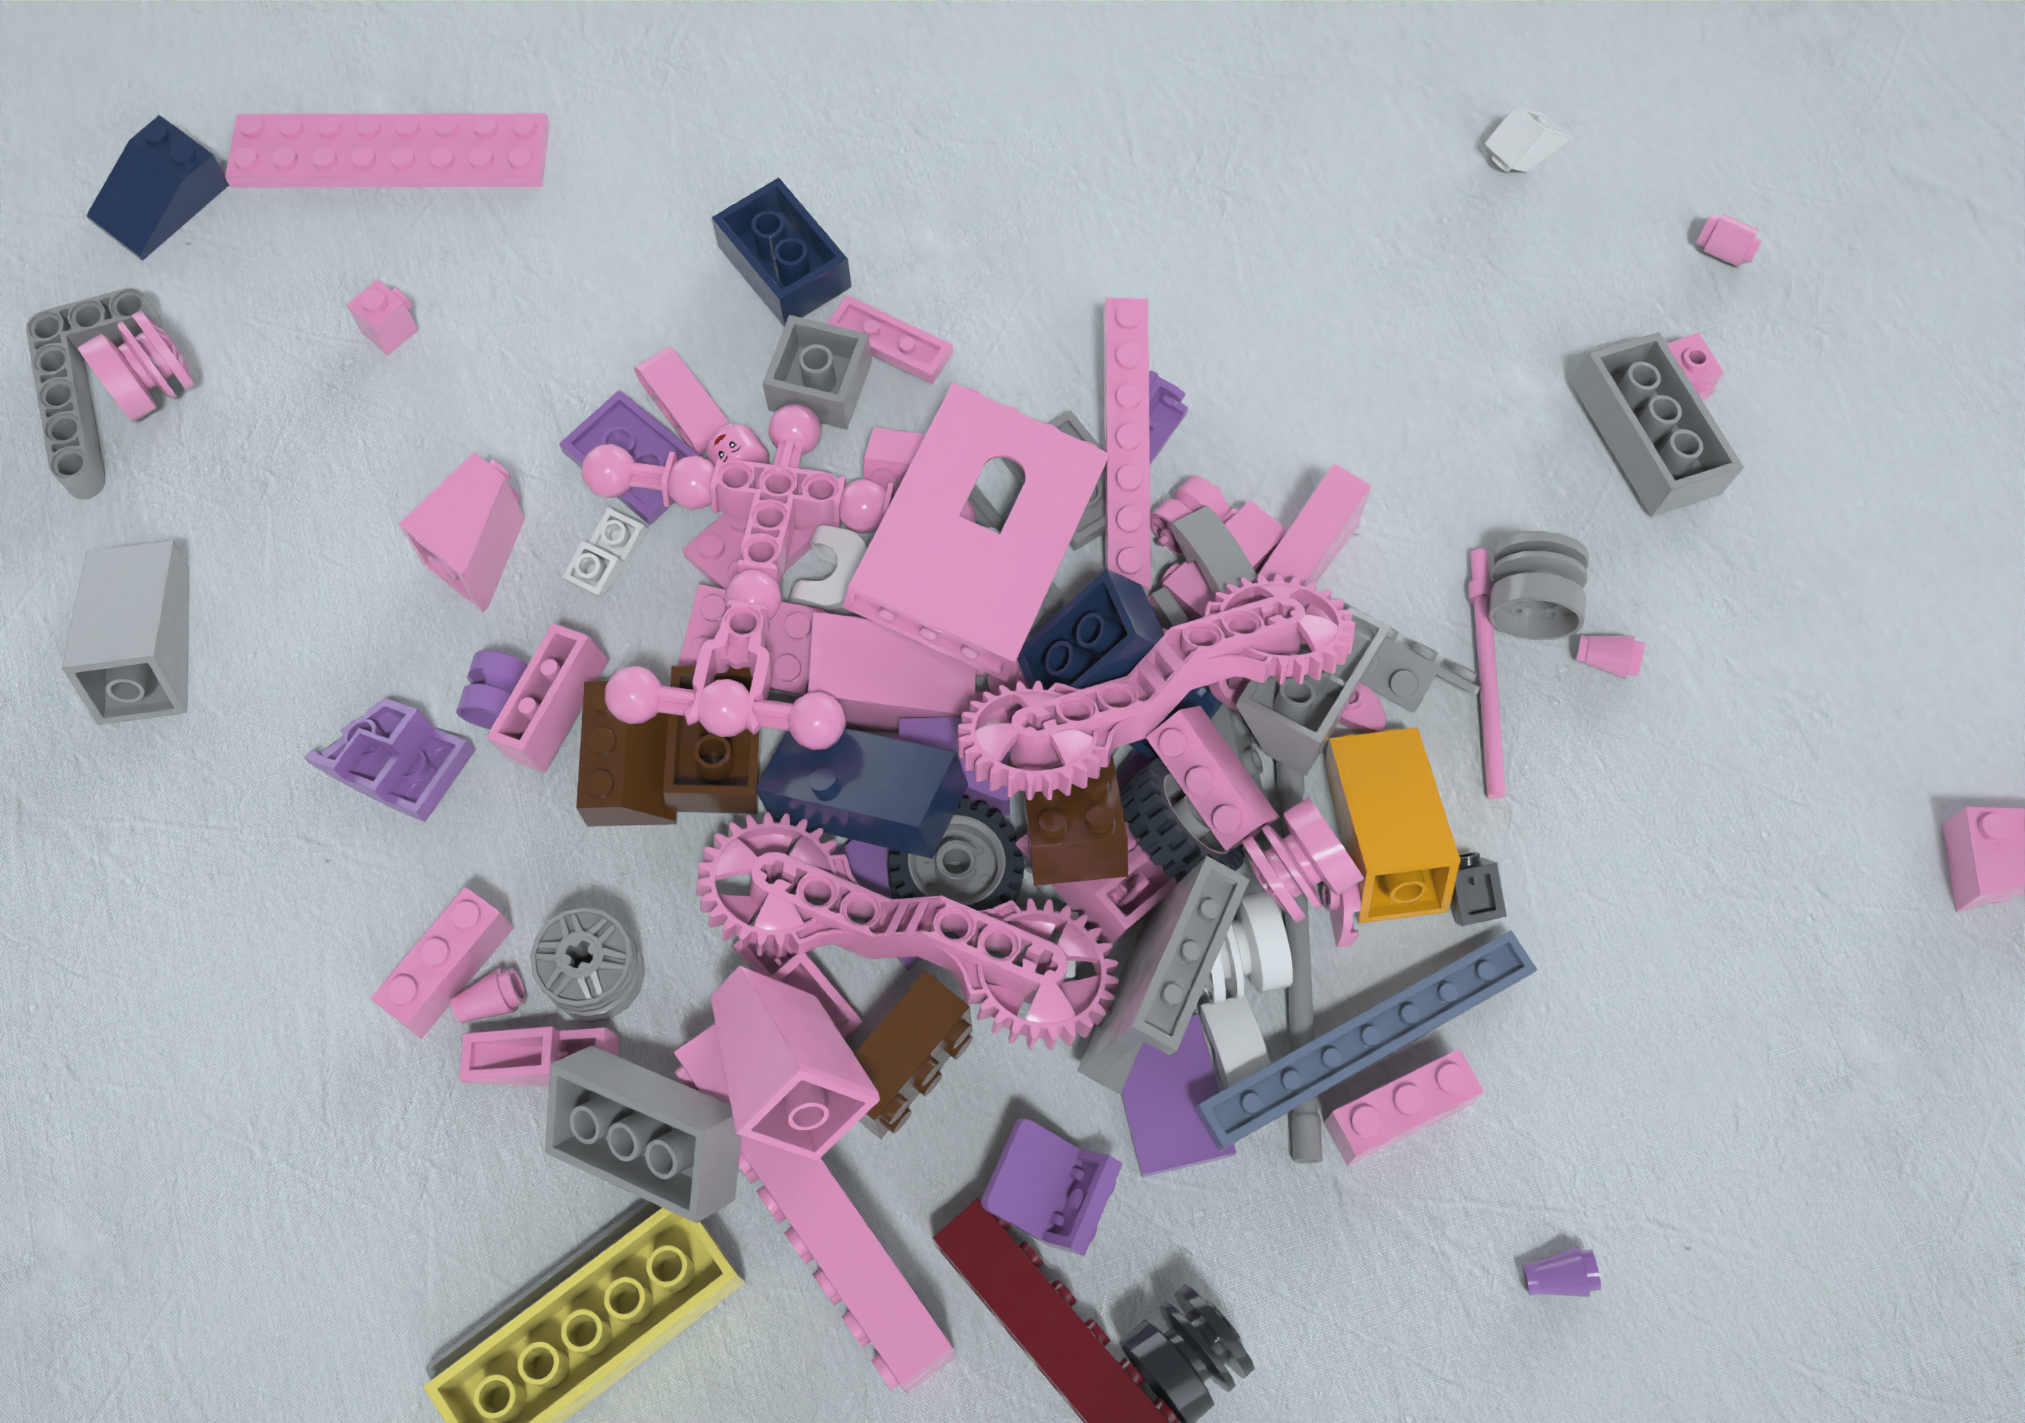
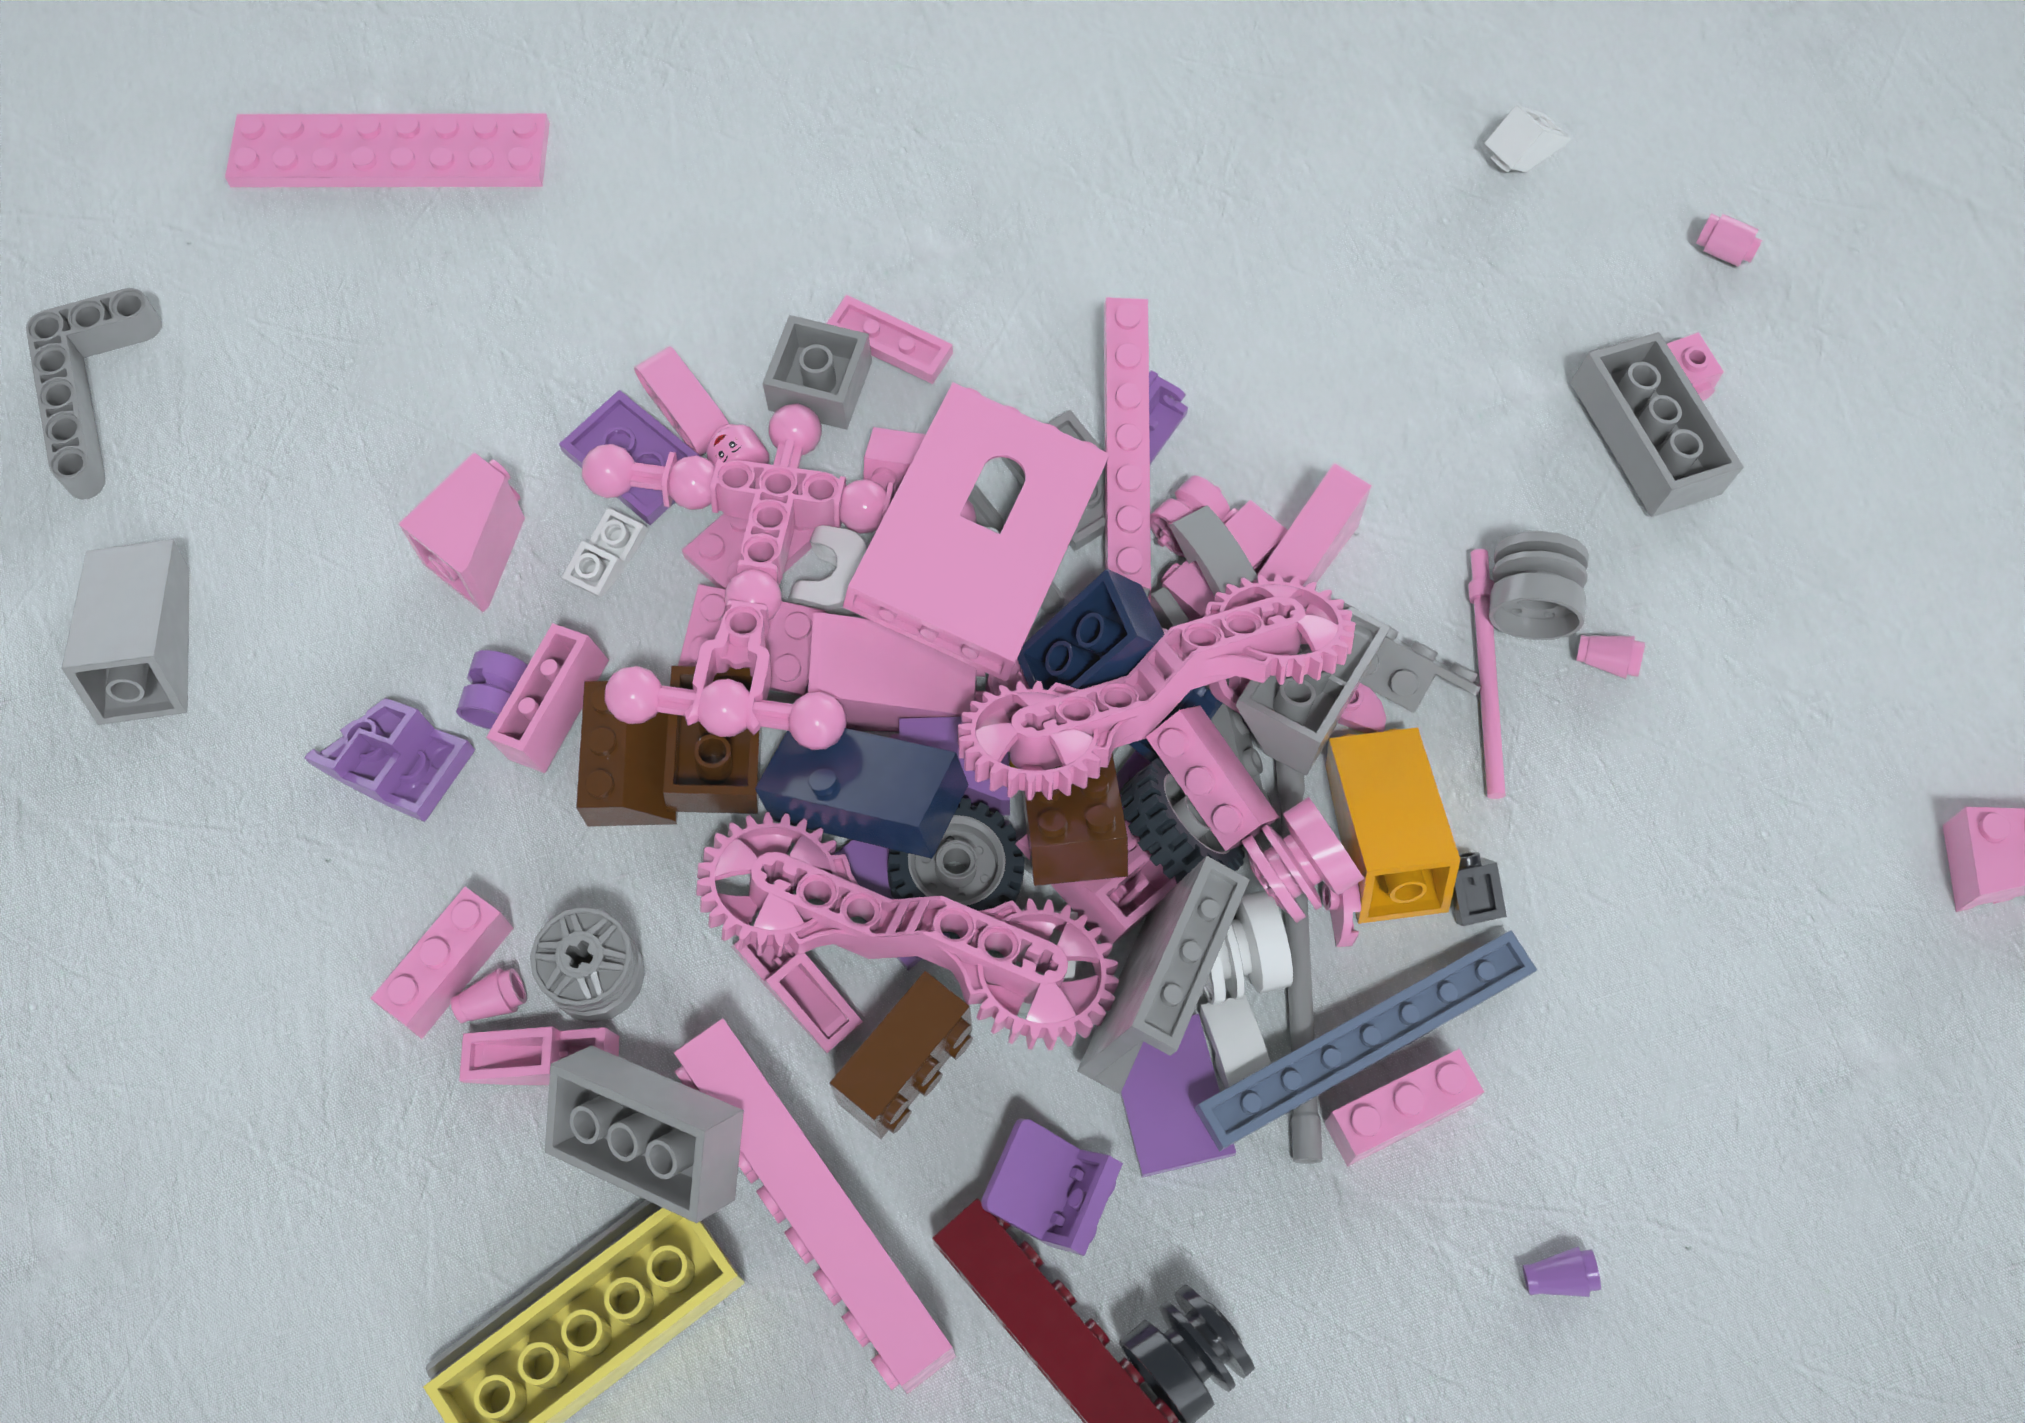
(136, 365): bright pink wheel -> none
(156, 188): dark blue slope -> none
(383, 316): bright pink brick -> none
(782, 251): dark blue brick -> none
(787, 1066): bright pink slope -> none

